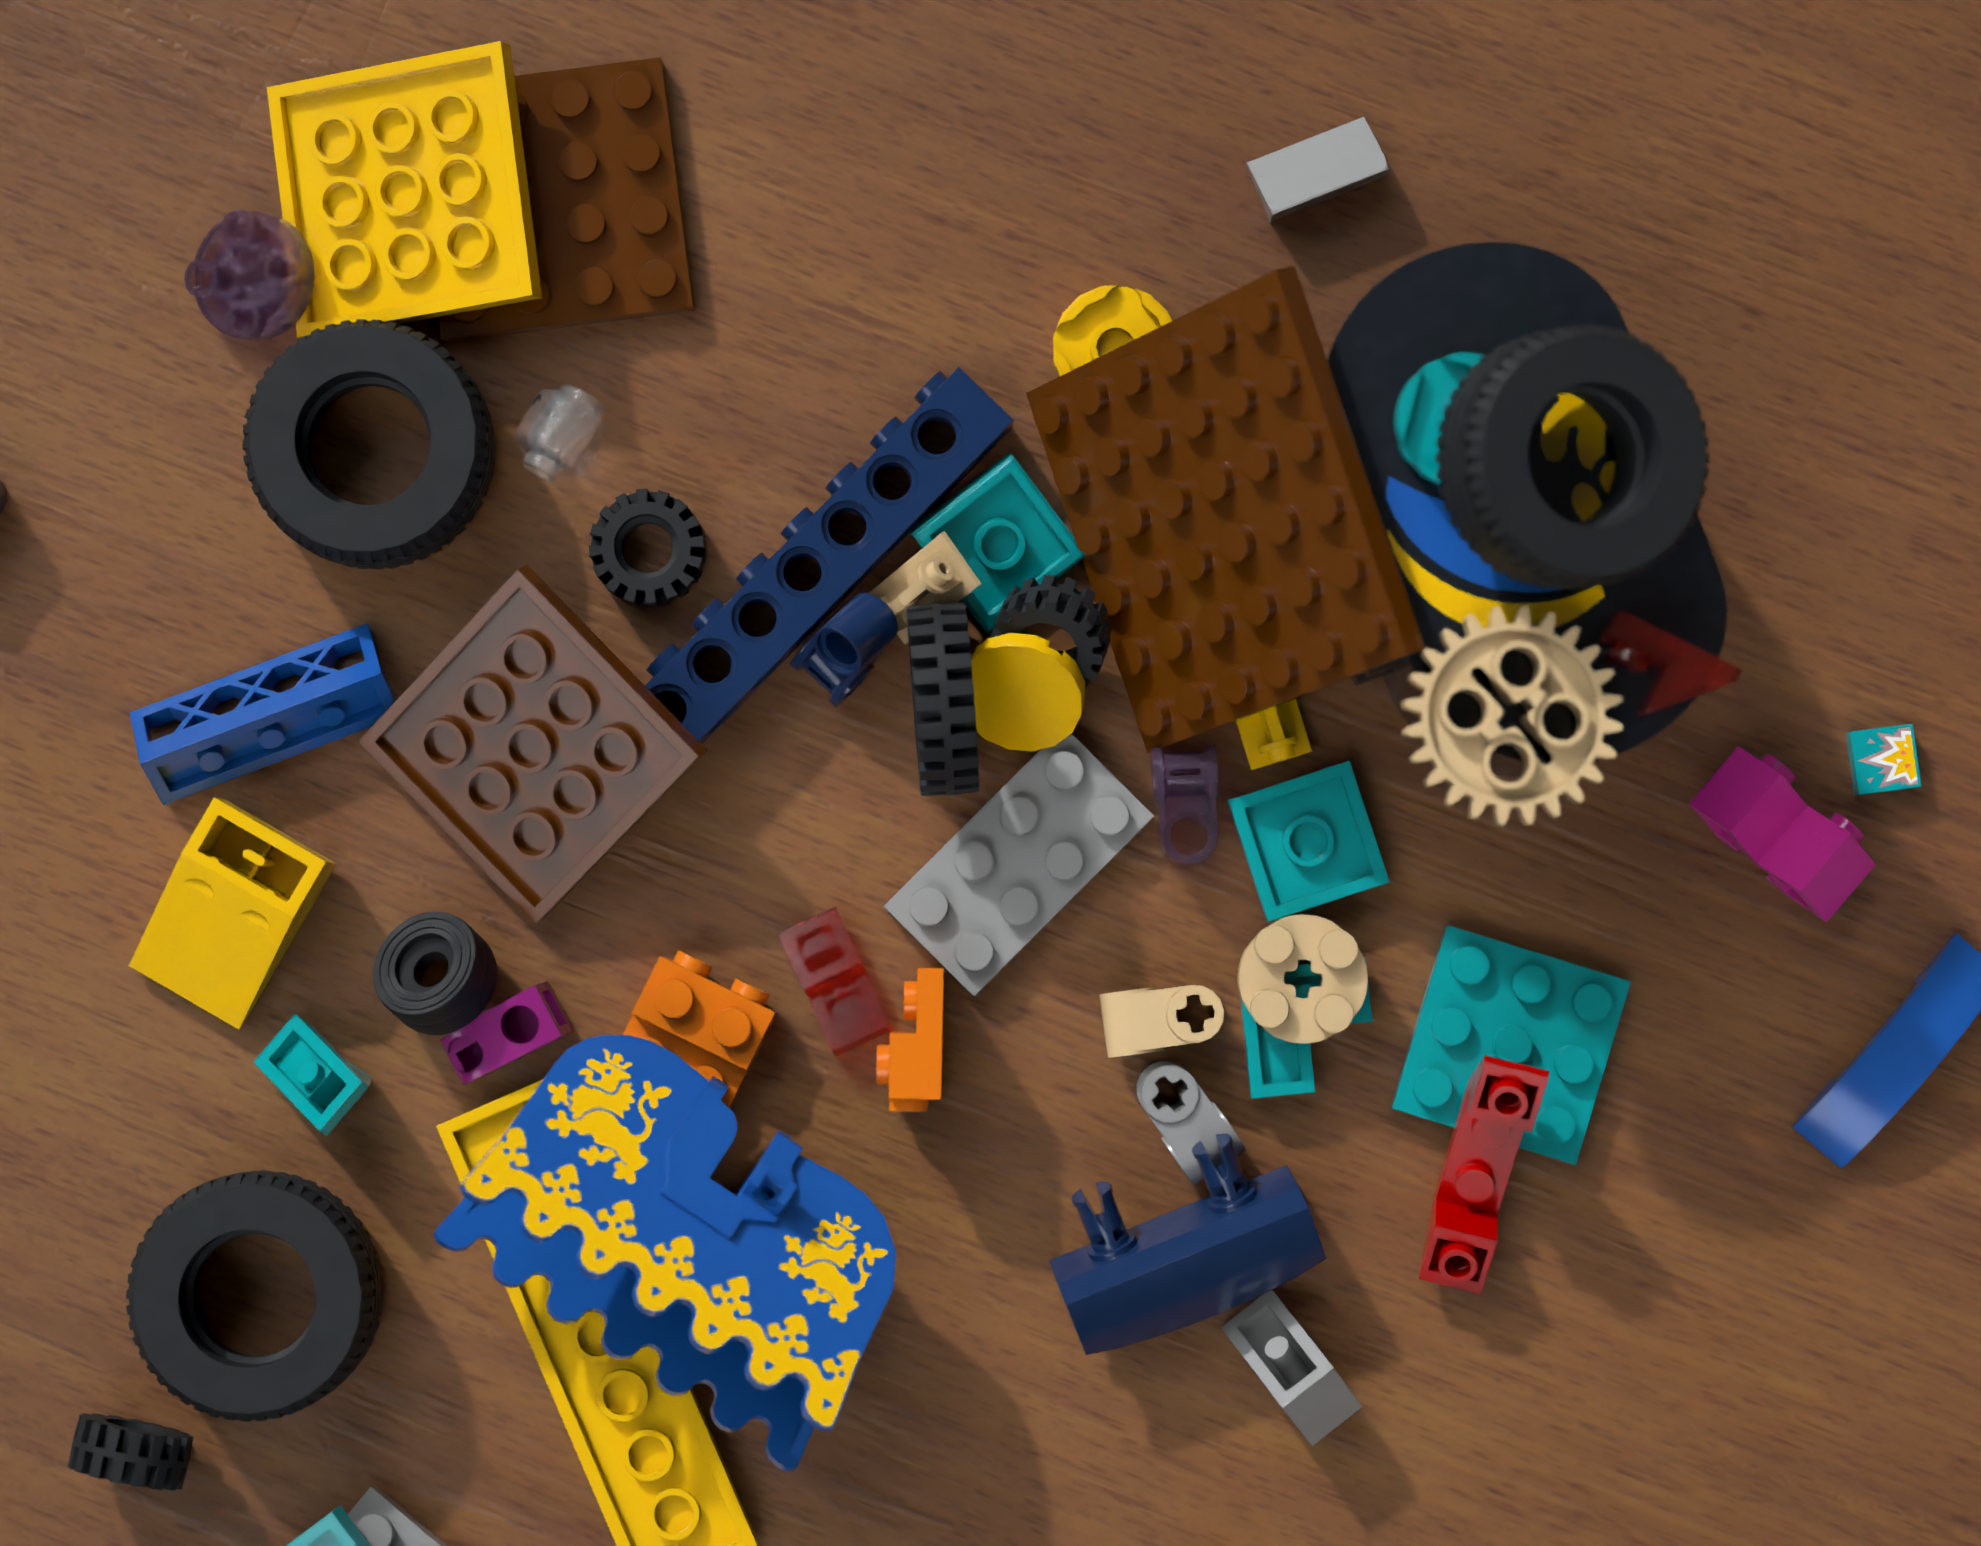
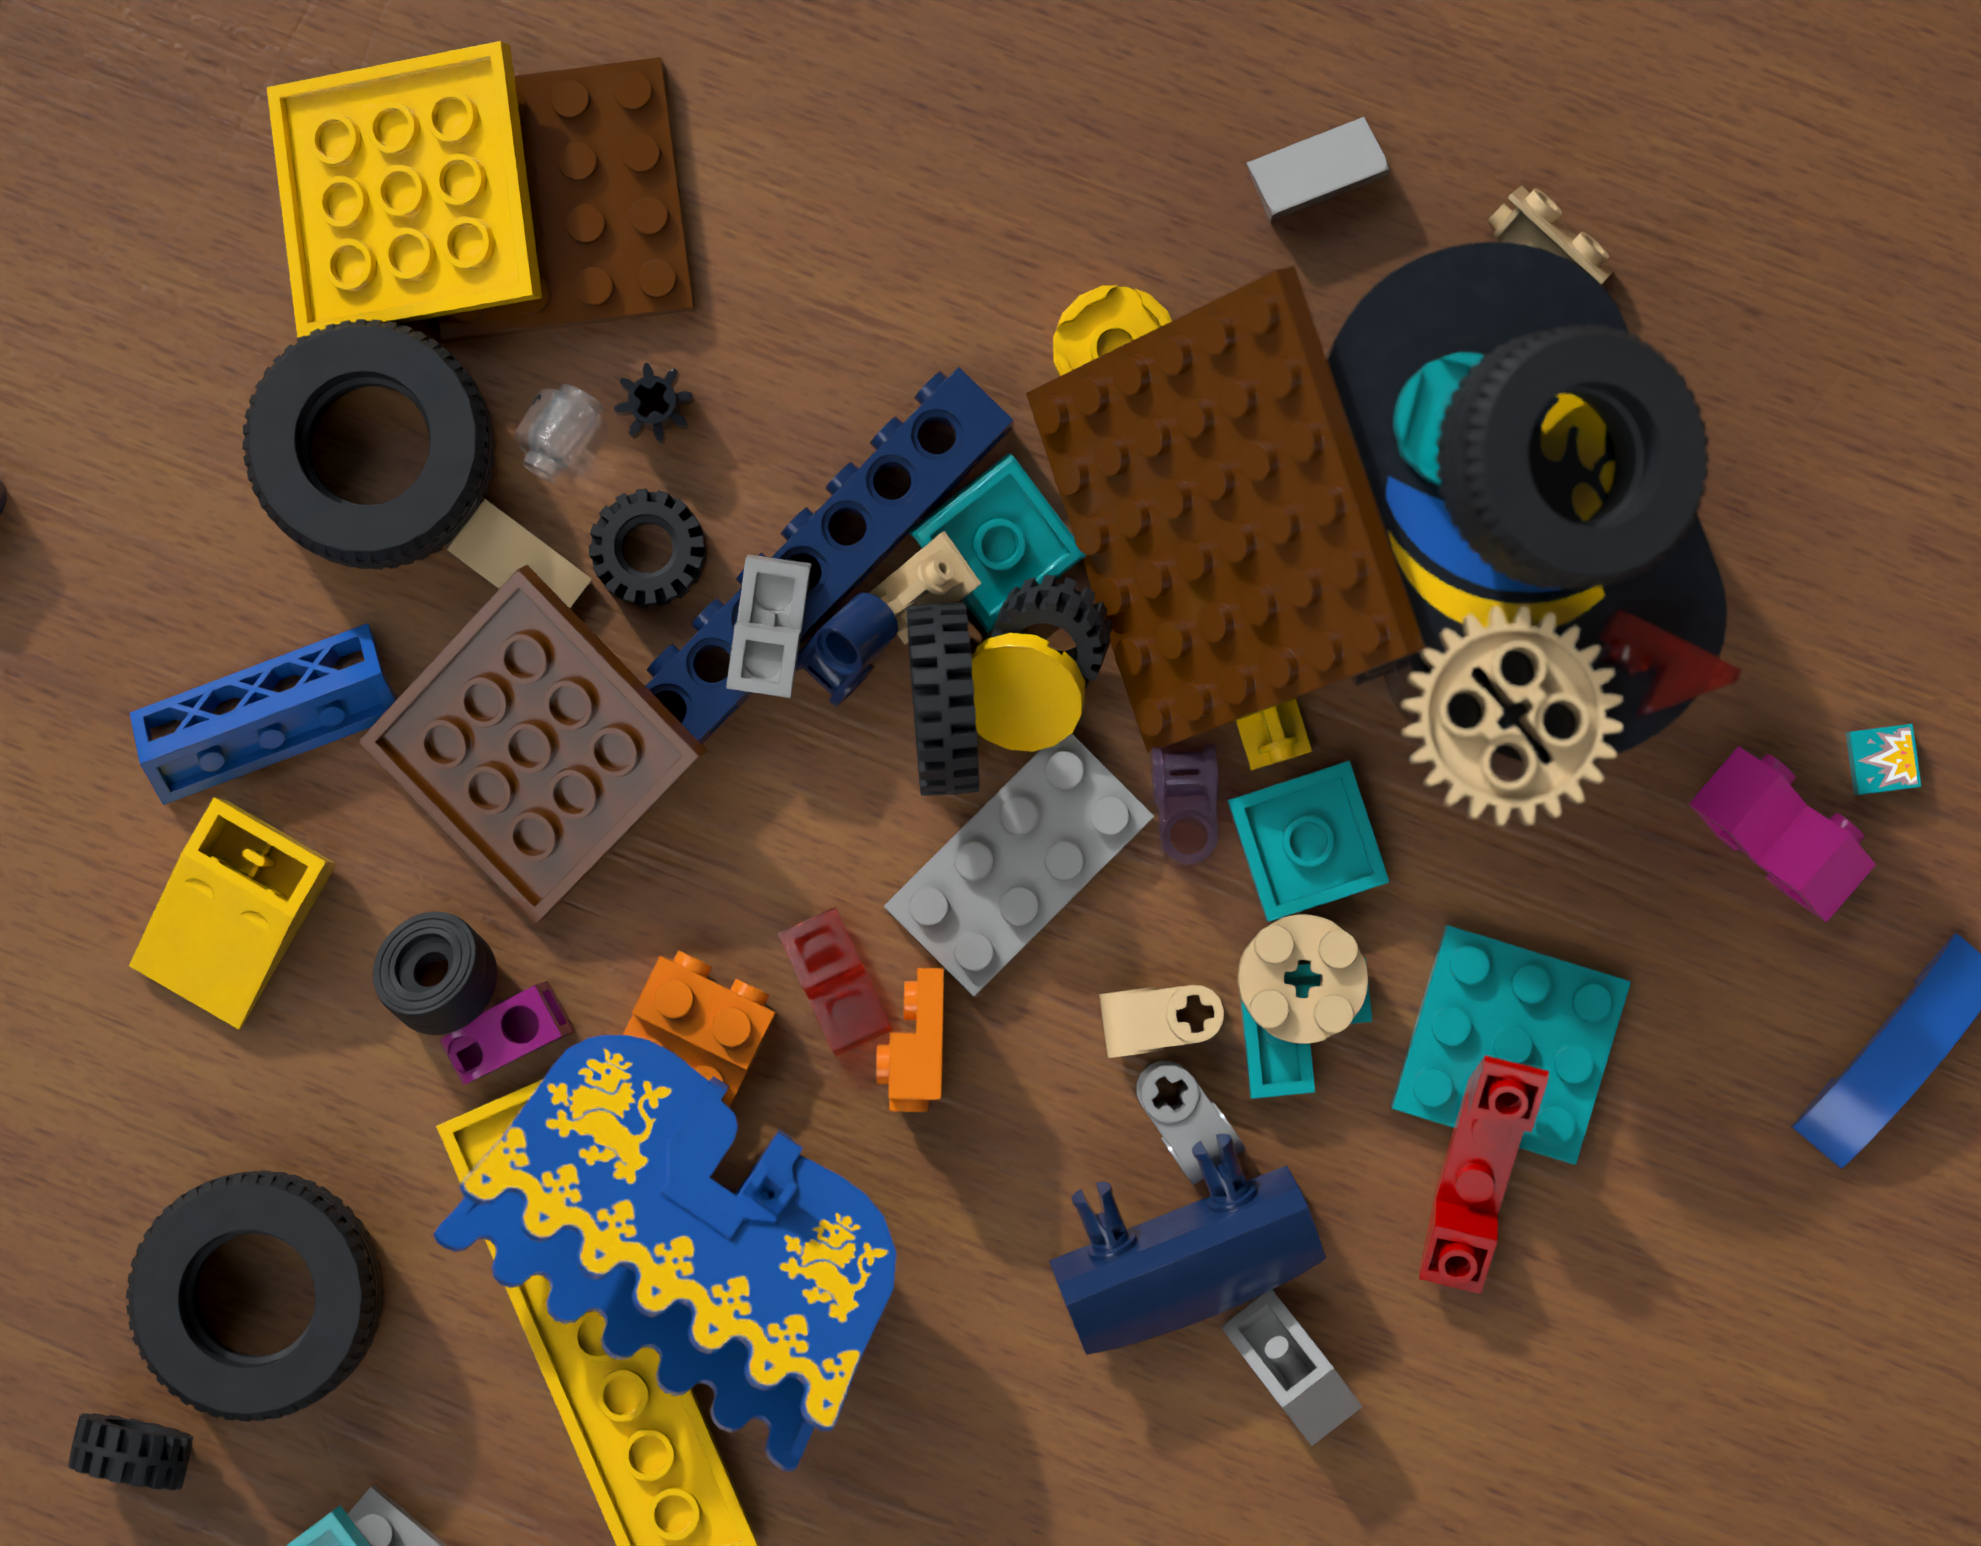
(252, 275): tile -> none
(312, 1074): teal slope -> none
(499, 546): none -> tan slope
(652, 386): none -> black gear
(768, 626): none -> light grey slope
(1537, 225): none -> tan hinge

